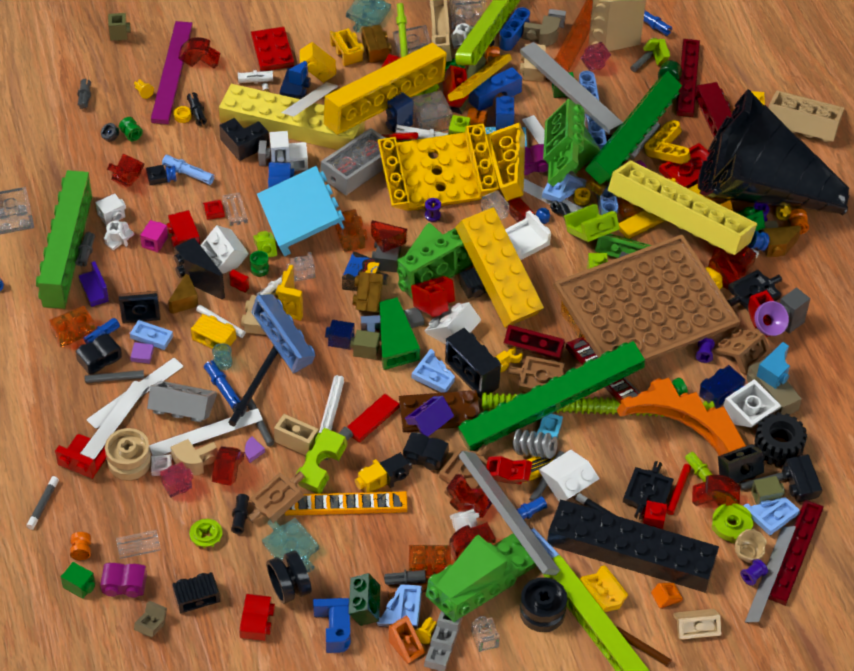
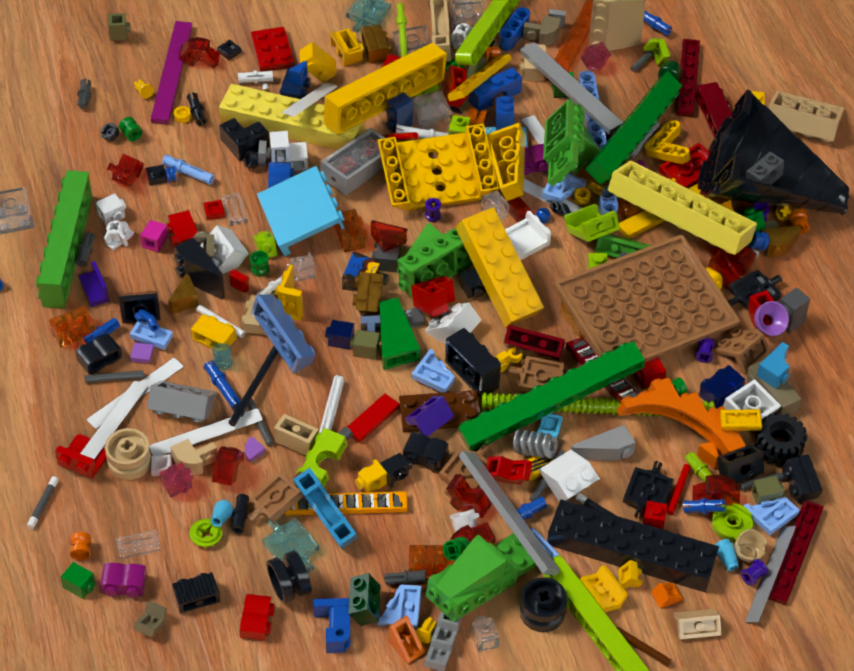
(149, 318): none -> blue arm
(208, 242): none -> dark tan bracket
(221, 512): none -> medium azure cone
(229, 49): none -> black tile
(251, 159): none -> black tile
(325, 508): none -> dark azure arch
(453, 548): none -> green wheel
(607, 446): none -> light grey slope
(629, 574): none -> yellow tile
(653, 370): none -> red brick
(704, 506): none -> blue pin
(708, 453): none -> orange slope
(727, 554): none -> medium azure cone
(740, 420): none -> yellow plate
(766, 169): none -> dark grey brick

